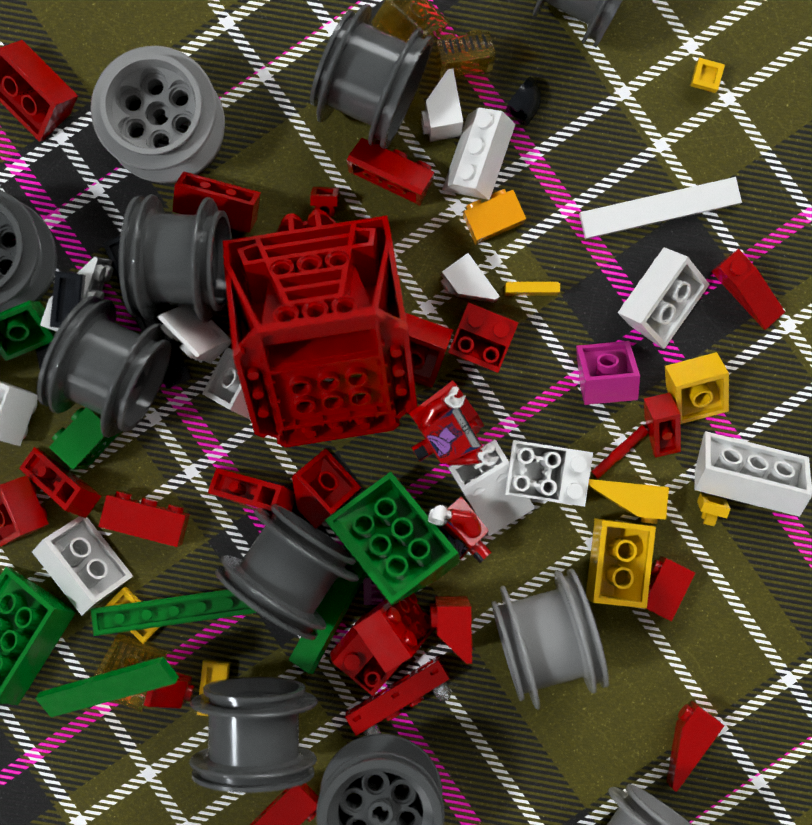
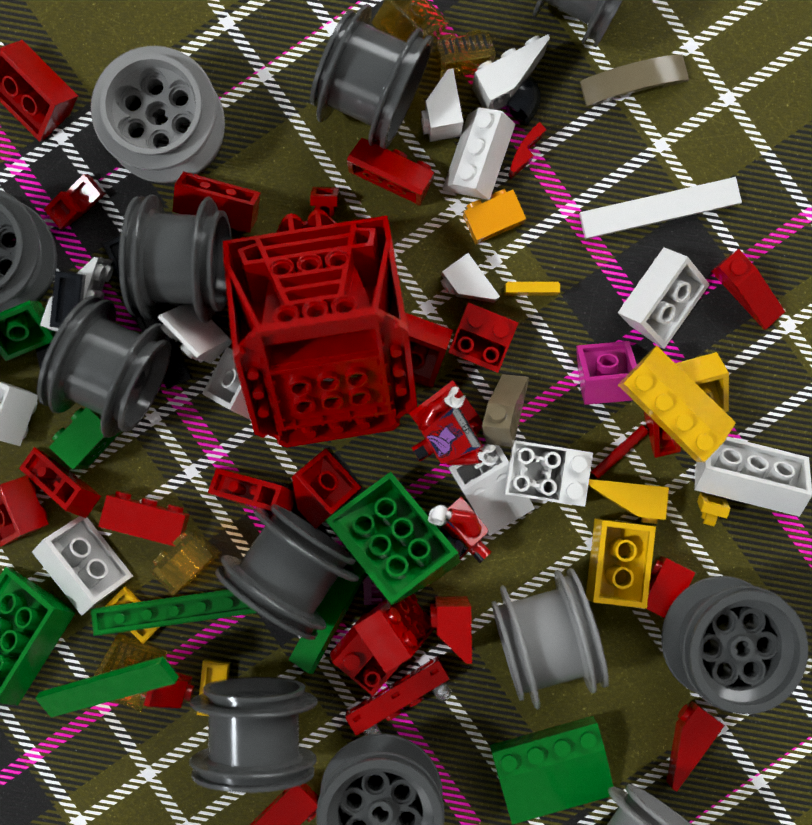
(74, 202): none -> red slope
(184, 561): none -> clear yellow slope
(500, 80): none -> white slope
(504, 410): none -> dark tan slope
(523, 155): none -> red slope
(552, 769): none -> green slope
(634, 77): none -> dark tan slope
(678, 405): none -> yellow slope
(707, 75): yellow plate -> none
(769, 651): none -> dark grey wheel

